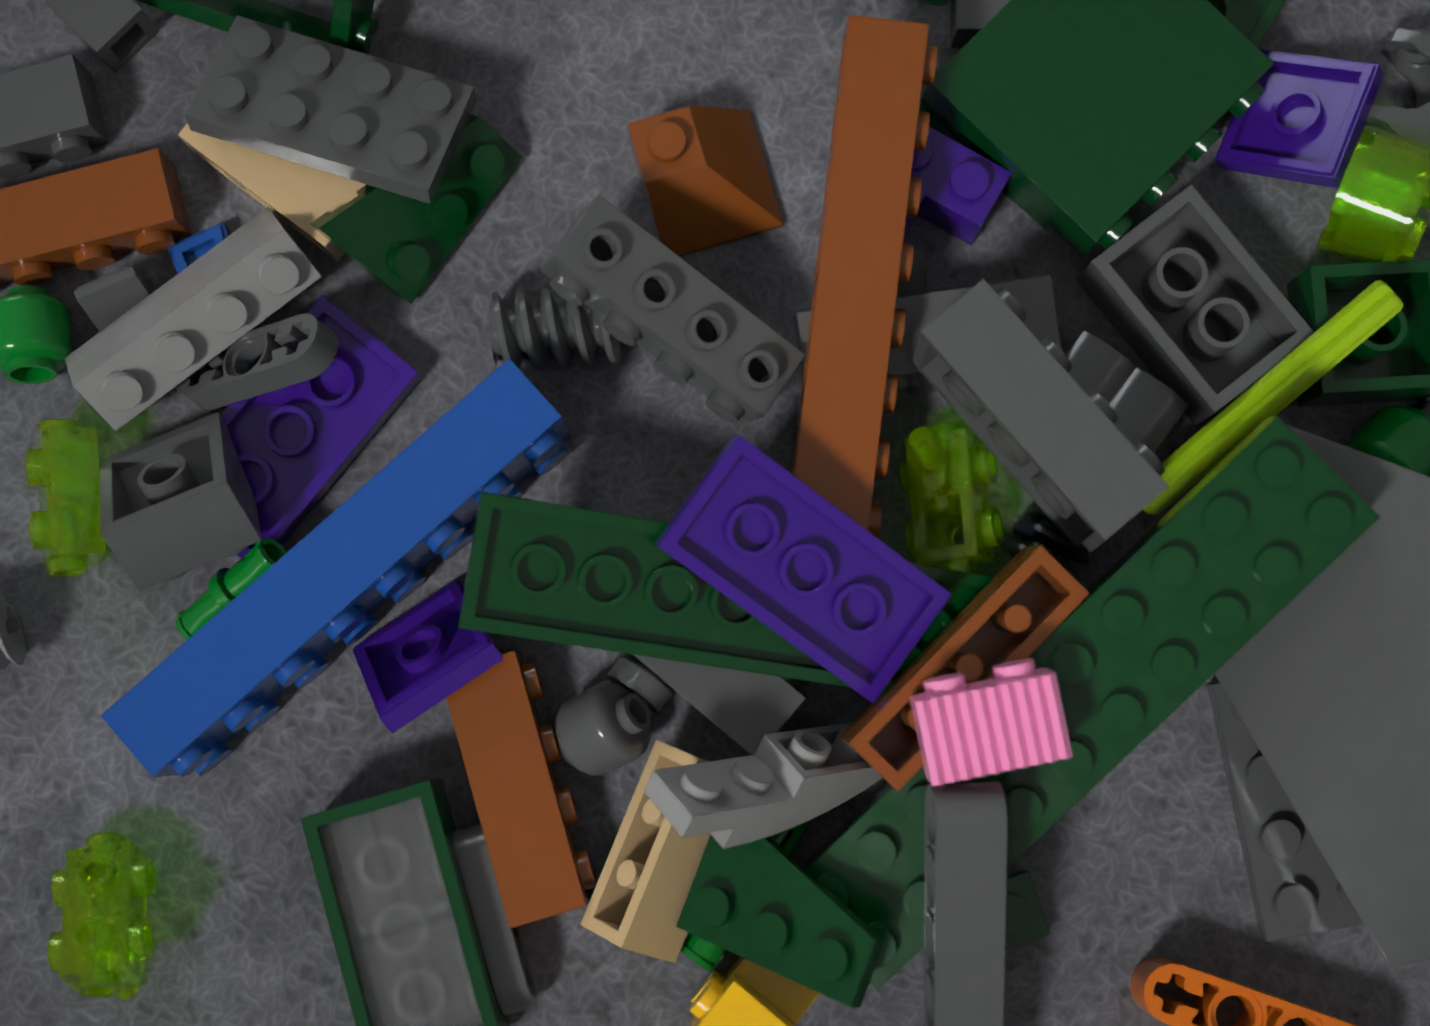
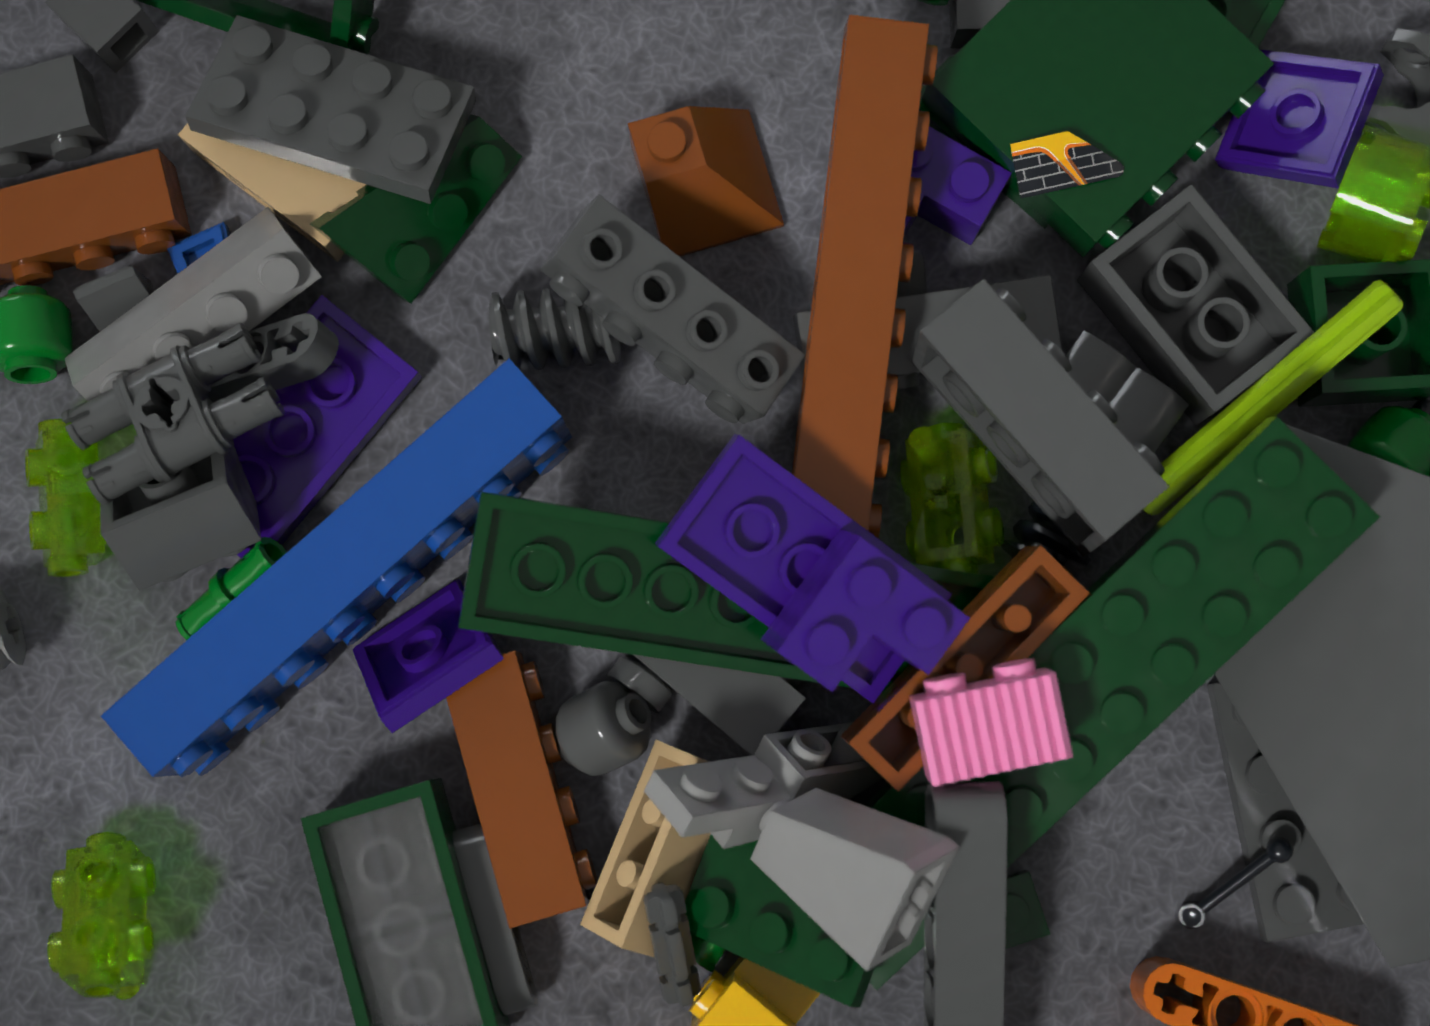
(147, 403): none -> dark grey pin
(672, 944): none -> dark grey axle
(854, 870): none -> light grey slope
(858, 596): none -> dark purple brick
(1059, 164): none -> sticker
(1193, 913): none -> black hinge

